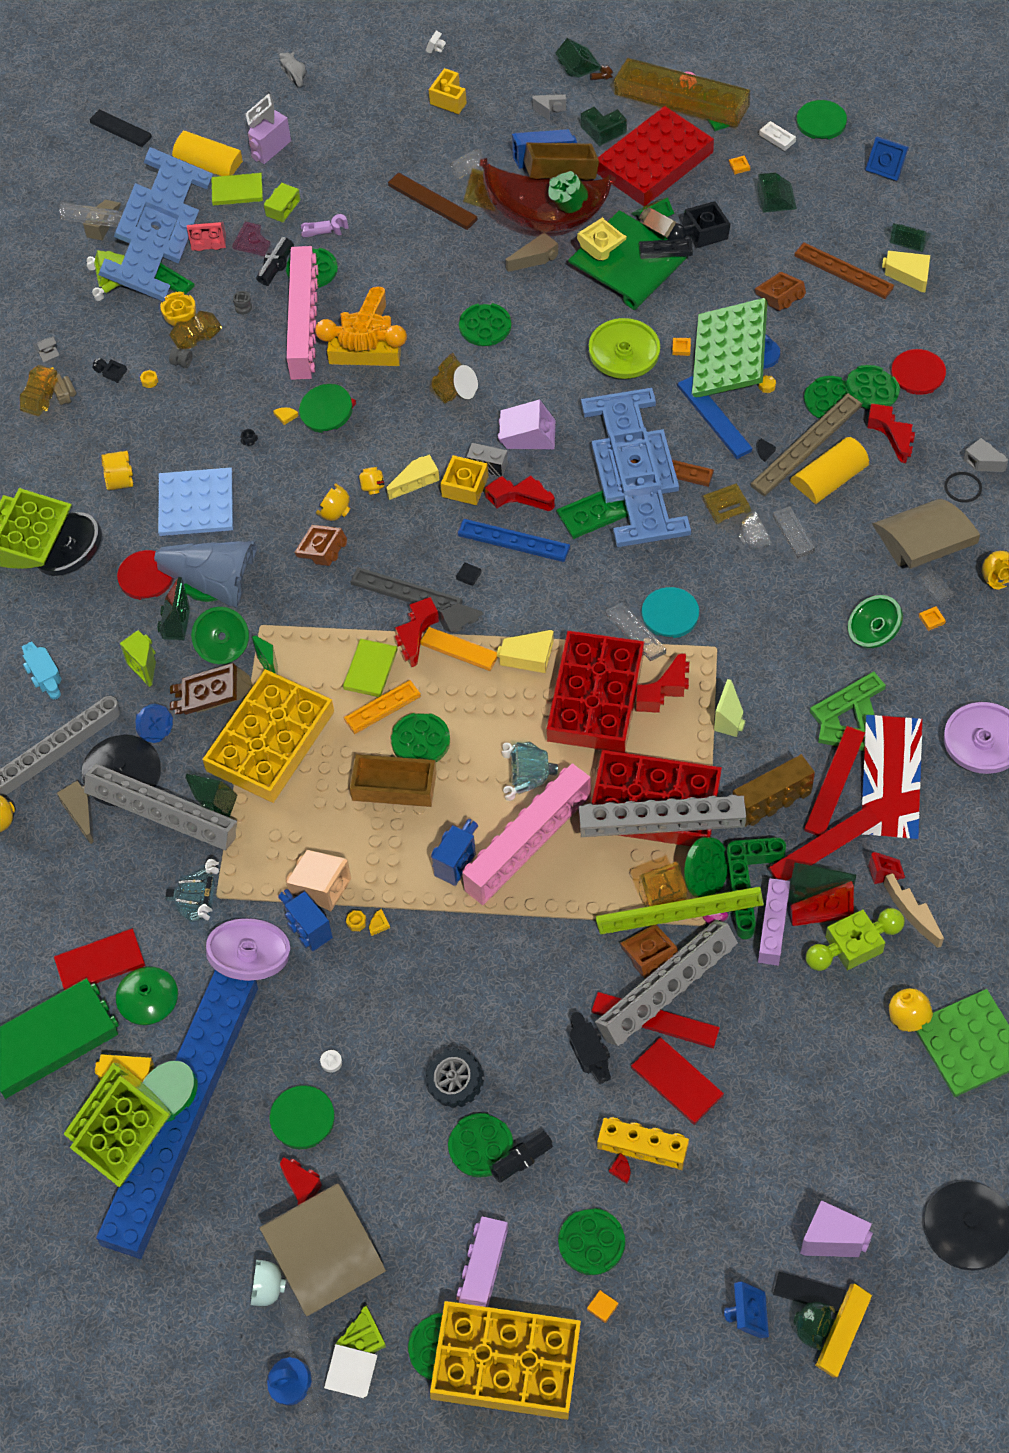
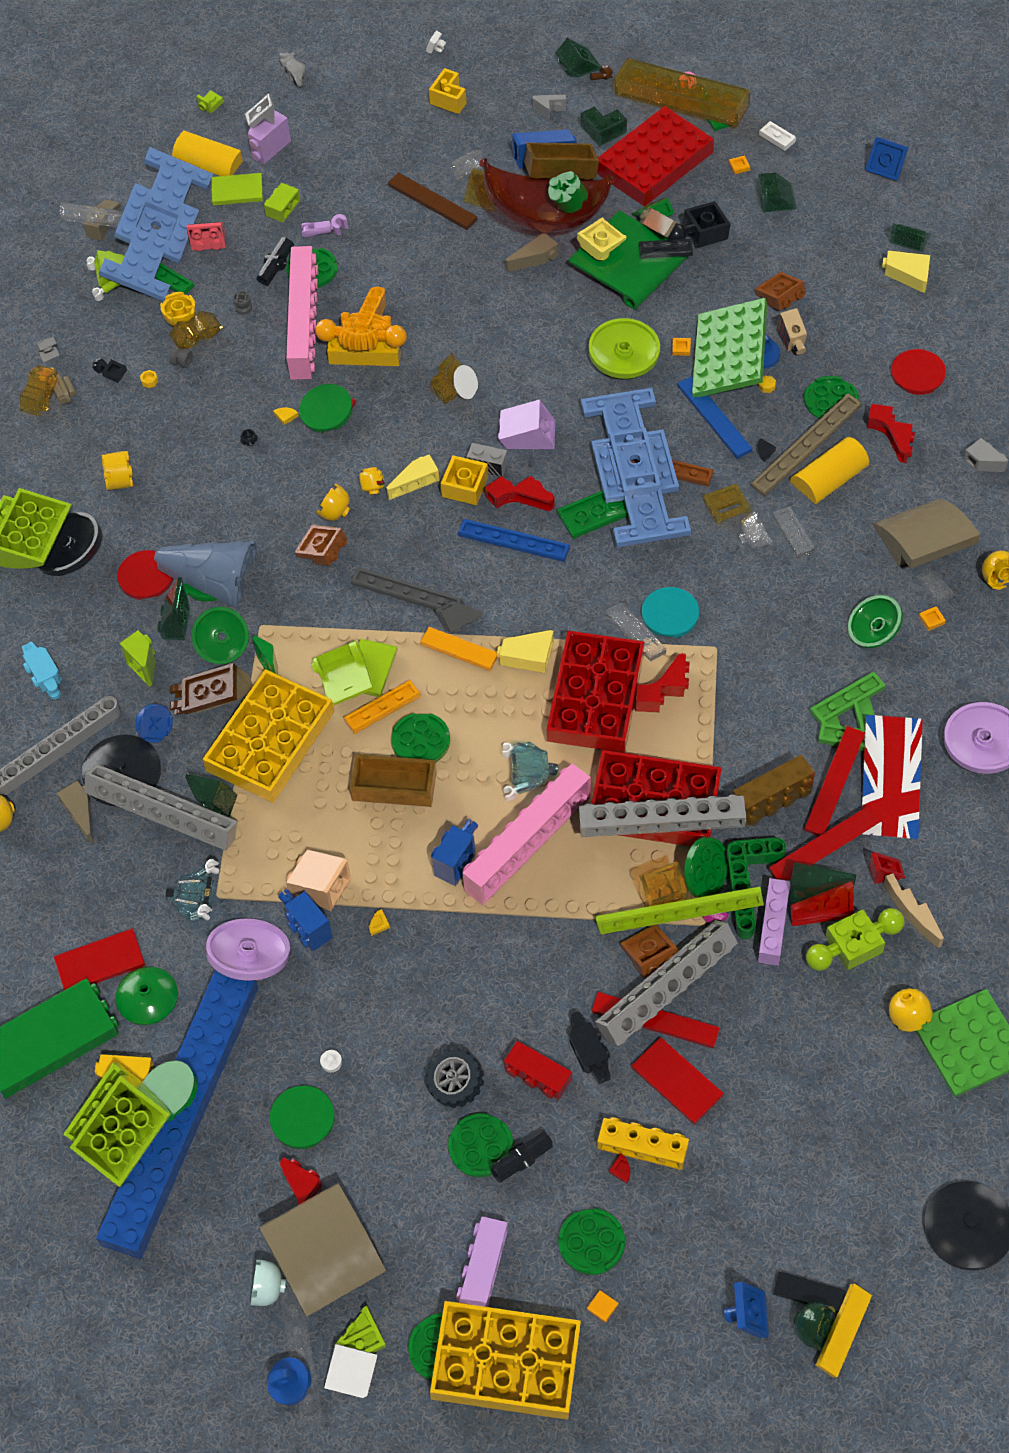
(120, 128): black tile -> none
(195, 501): light blue plate -> none
(209, 102): none -> lime bracket
(251, 240): clear pink tile -> none
(343, 672): none -> lime door
(356, 920): yellow tile -> none
(409, 635): red arch -> none
(468, 574): black tile -> none
(485, 324): green tile -> none
(537, 1071): none -> red brick
(729, 712): yellowish green slope -> none
(792, 331): none -> tan torso
(821, 119): green tile -> none
(836, 1233): lavender slope -> none
(844, 270): dark orange tile -> none
(872, 386): green tile -> none
(963, 473): black piece -> none

